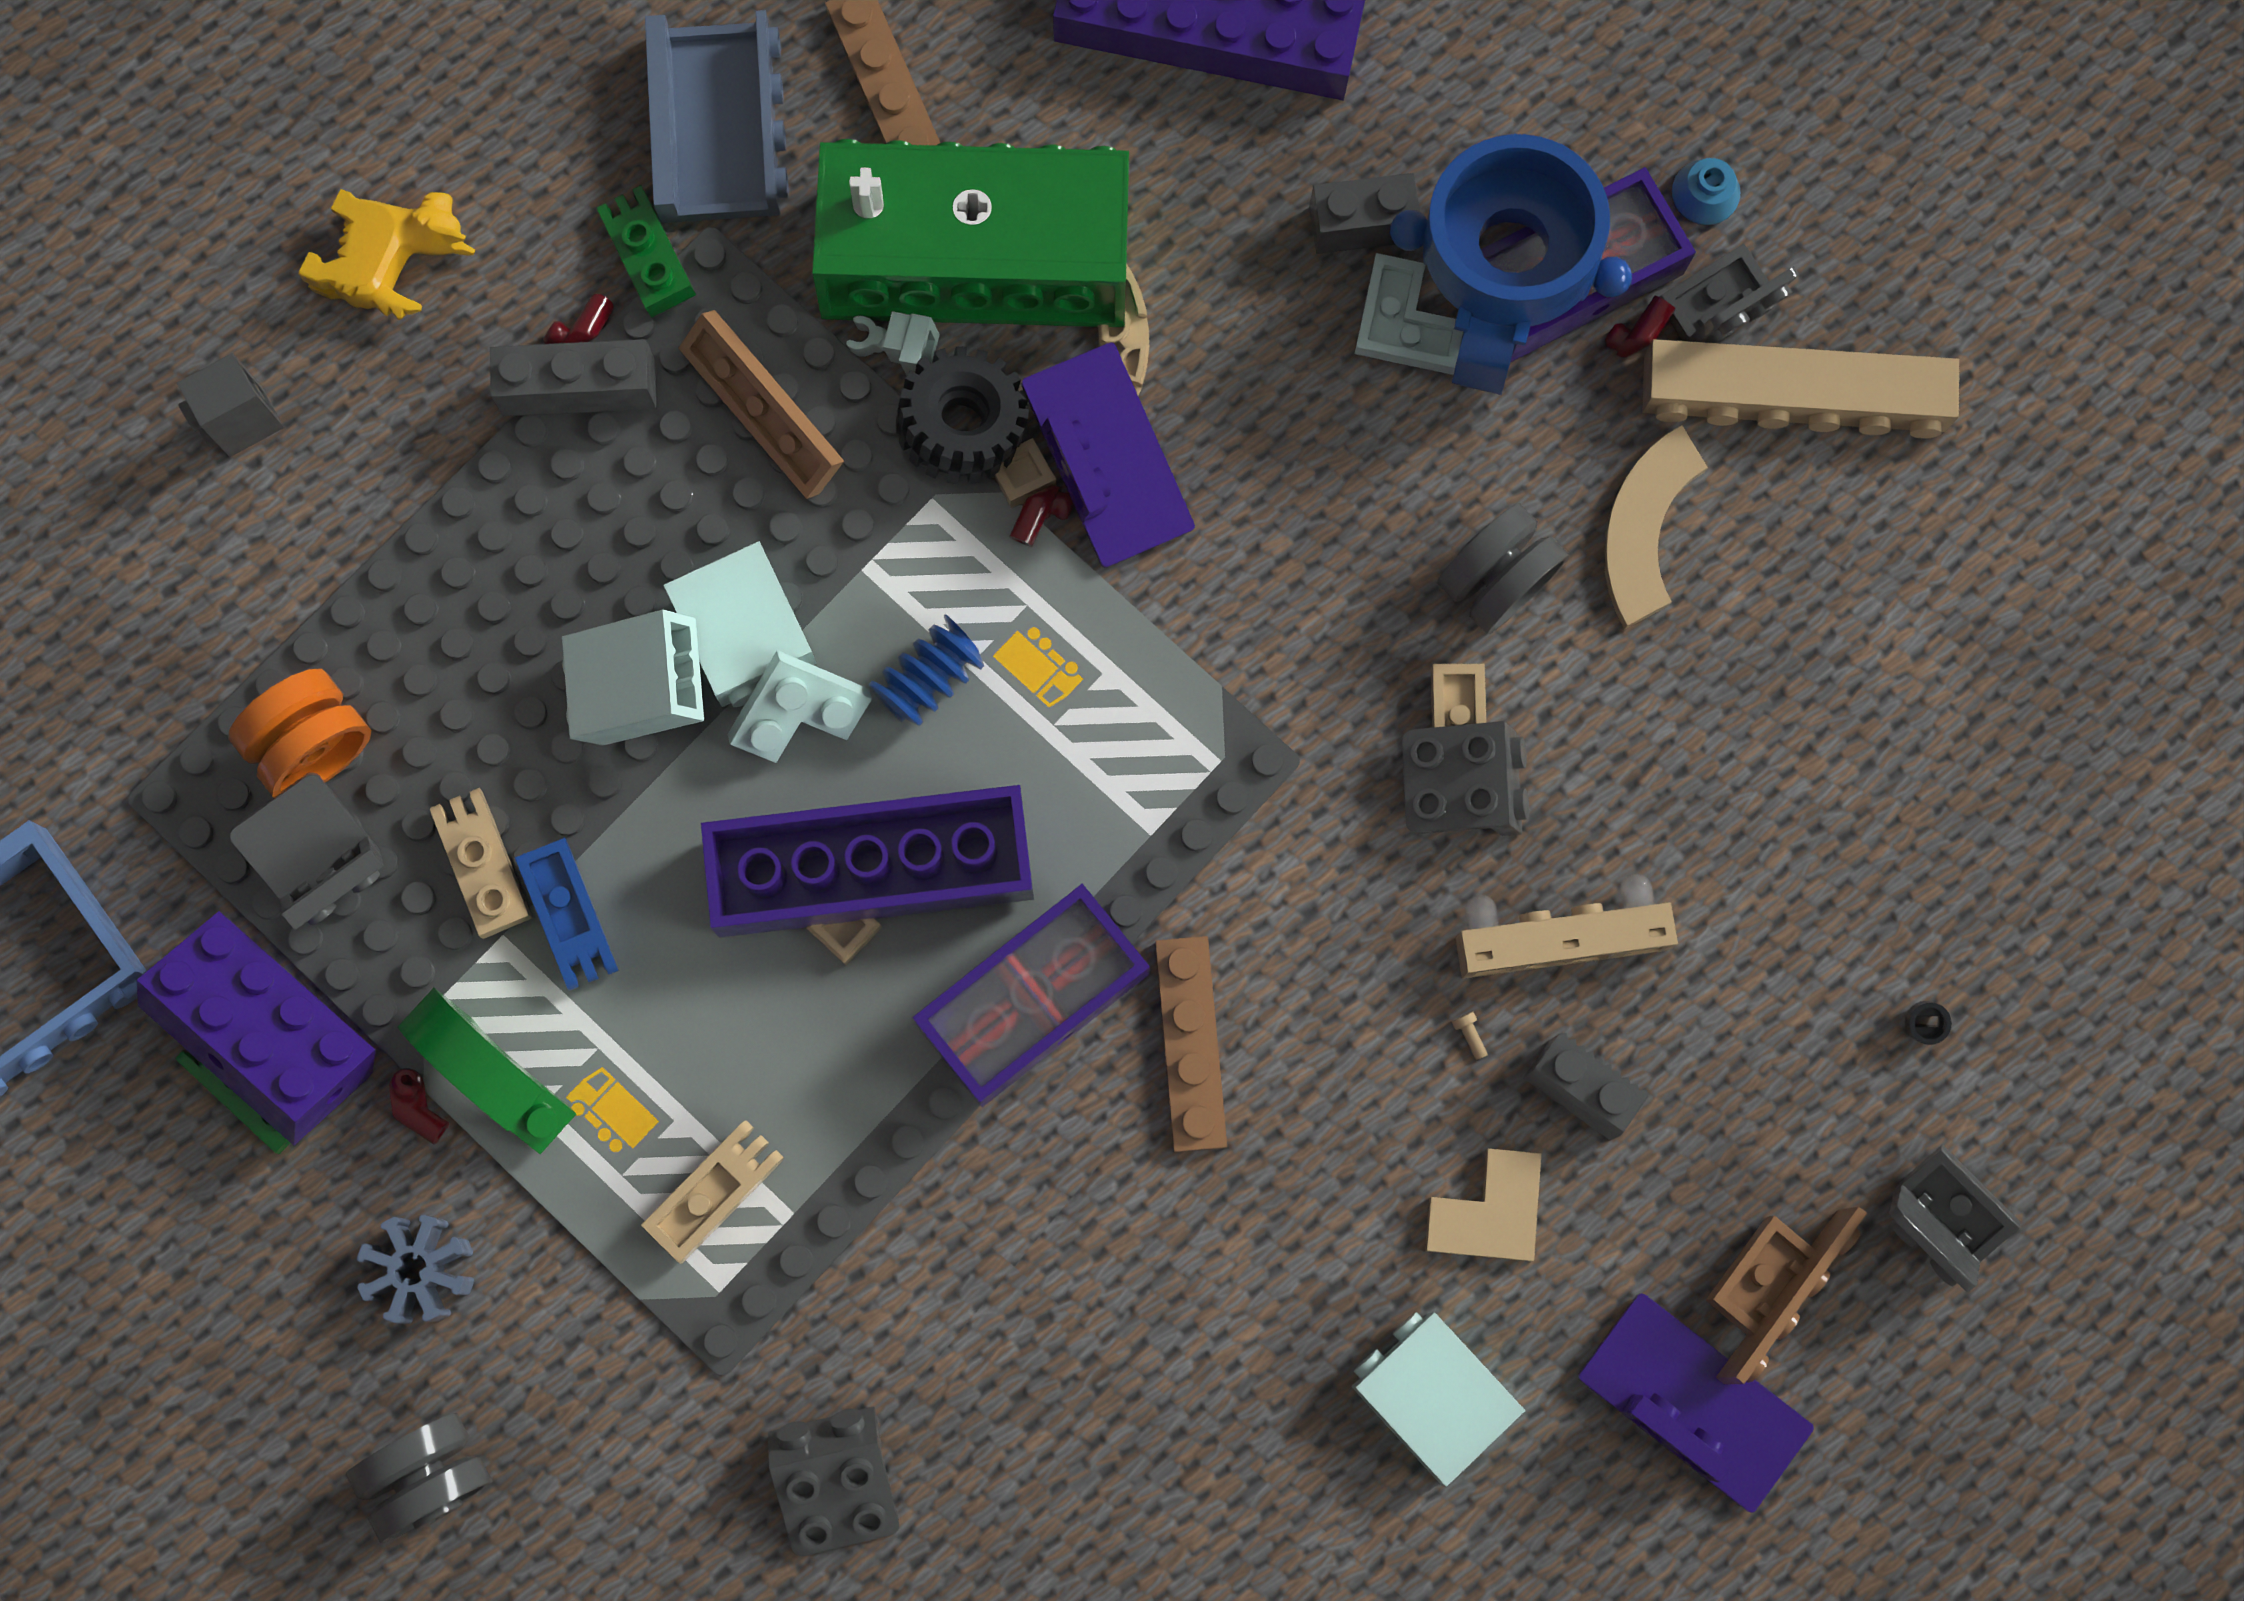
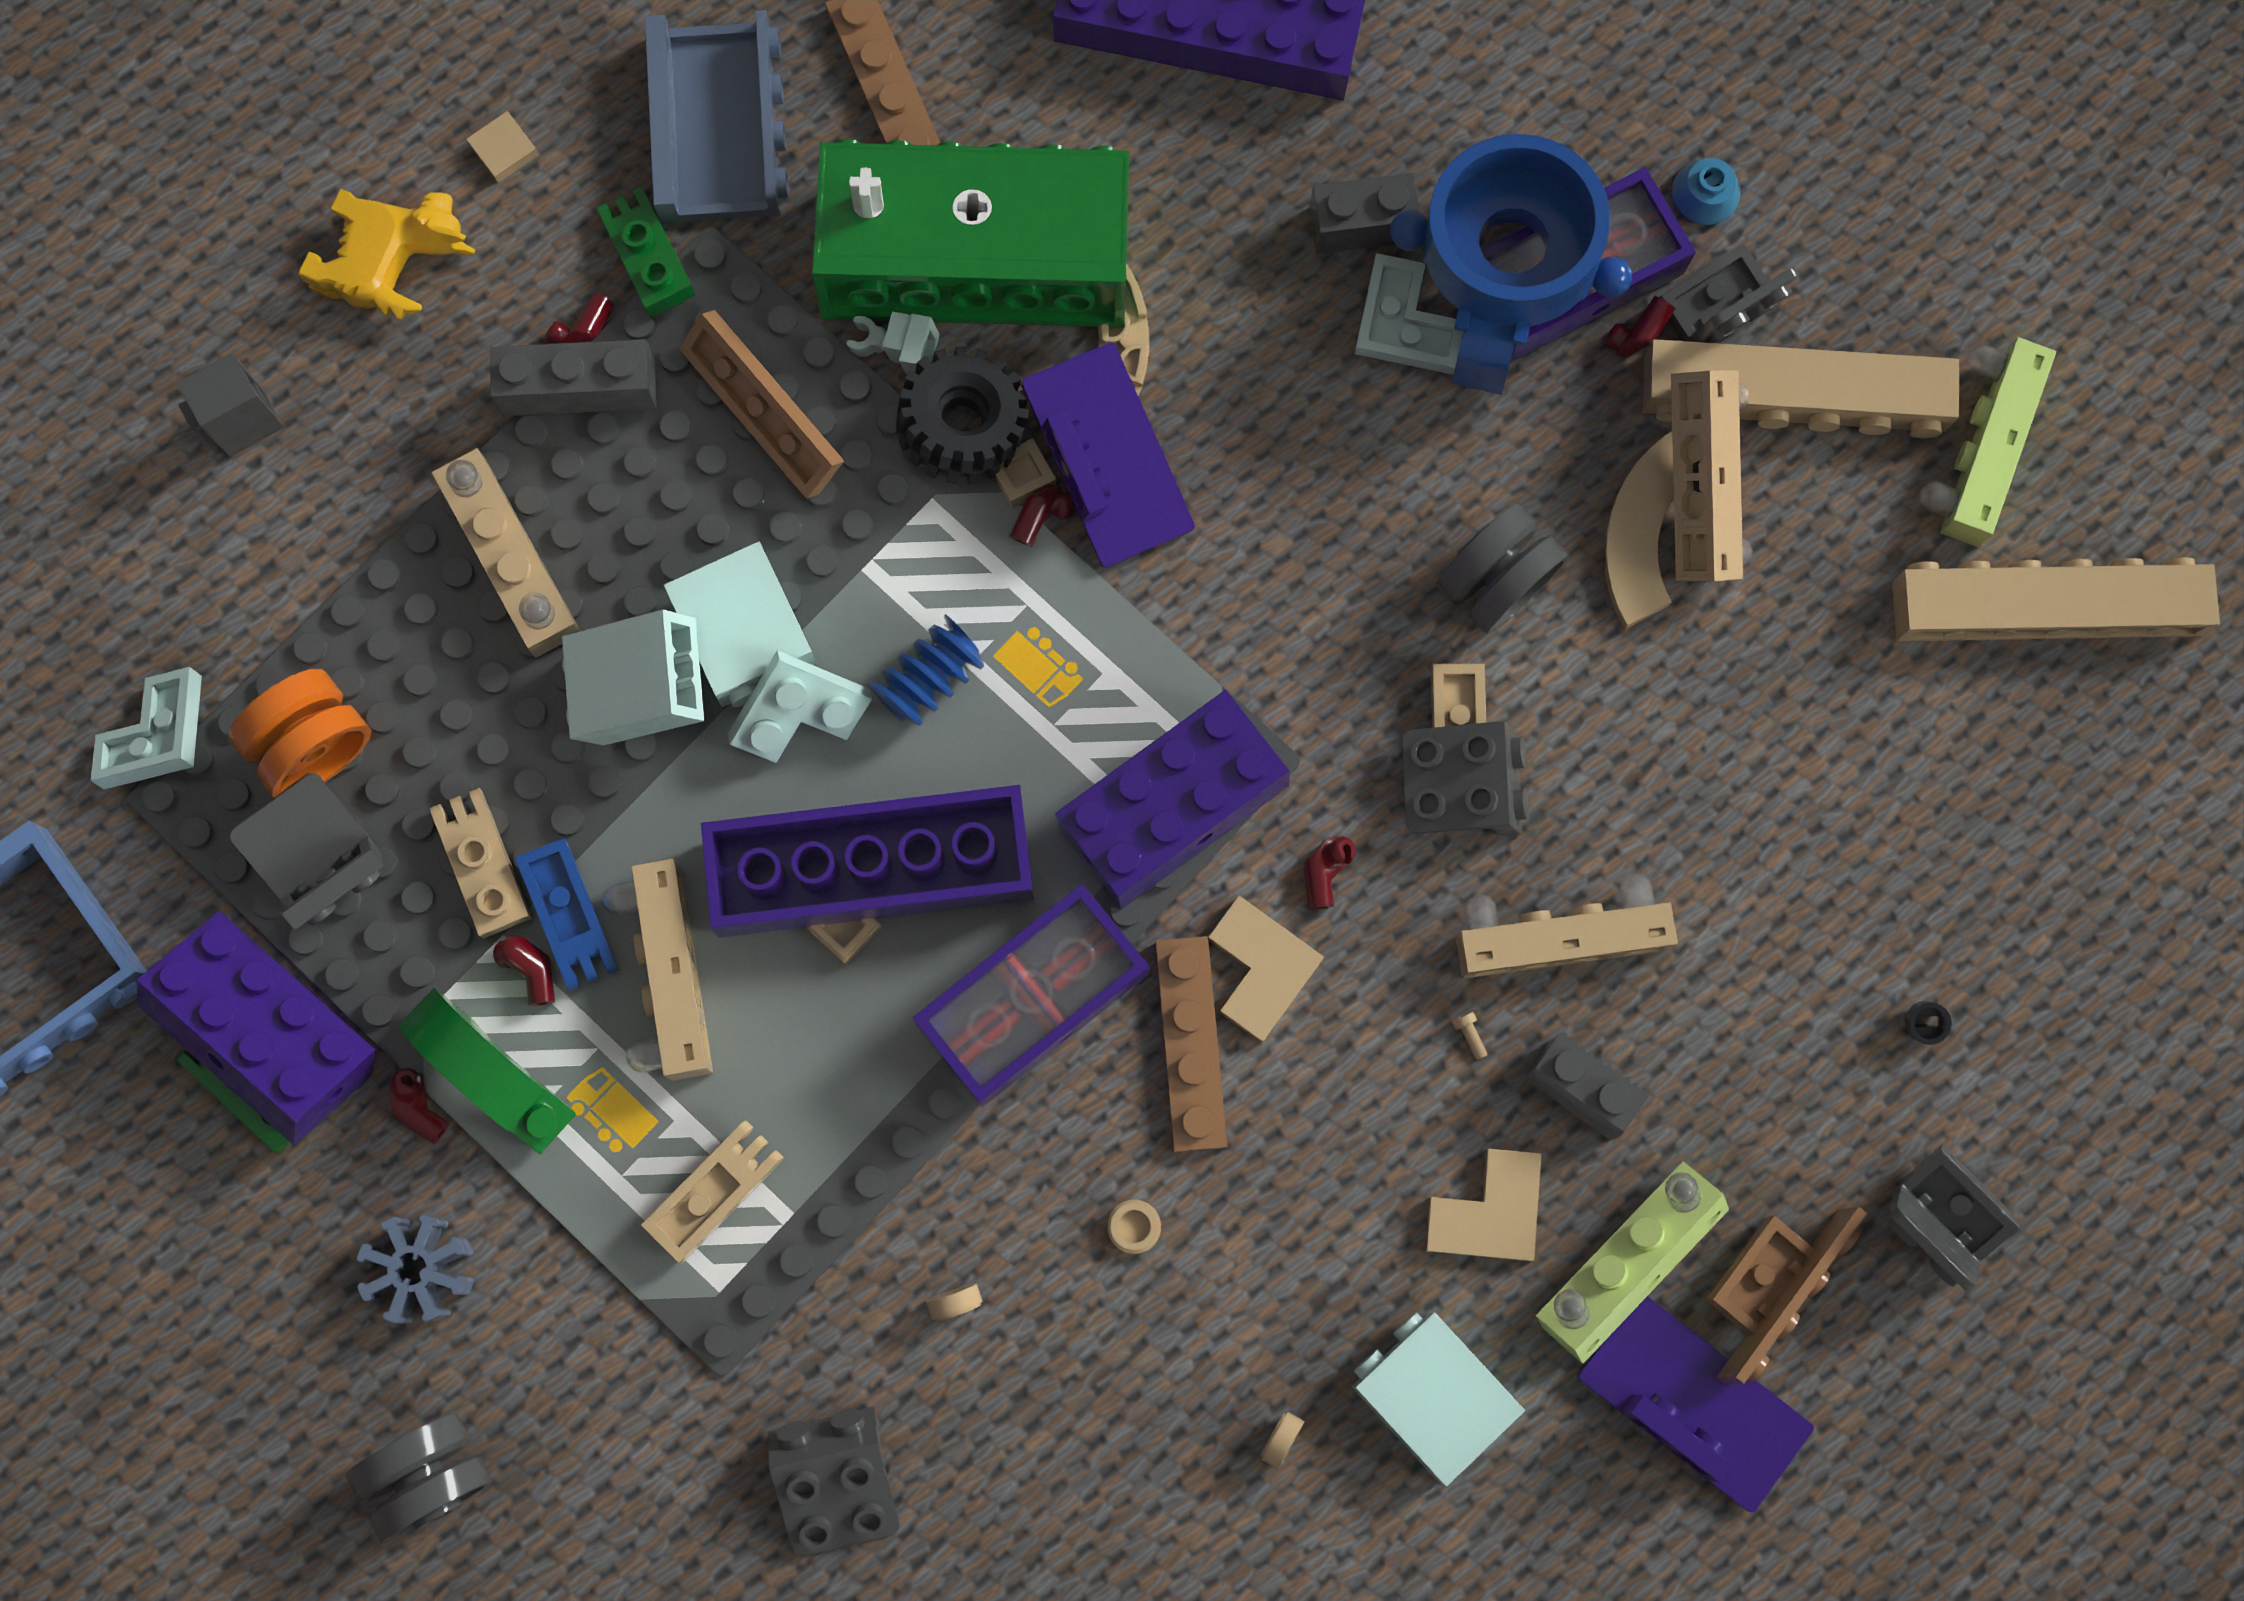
(161, 741): none -> light aqua plate
(502, 146): none -> tan tile
(506, 552): none -> tan piece
(532, 963): none -> dark red arm
(672, 971): none -> tan piece
(954, 1302): none -> tan tile
(1134, 1226): none -> tan tile
(1173, 799): none -> dark purple brick
(1276, 965): none -> tan tile
(1282, 1440): none -> tan tile
(1323, 866): none -> dark red arm
(1633, 1262): none -> yellowish green piece
(1708, 475): none -> tan piece
(2000, 435): none -> yellowish green piece
(2055, 601): none -> tan brick

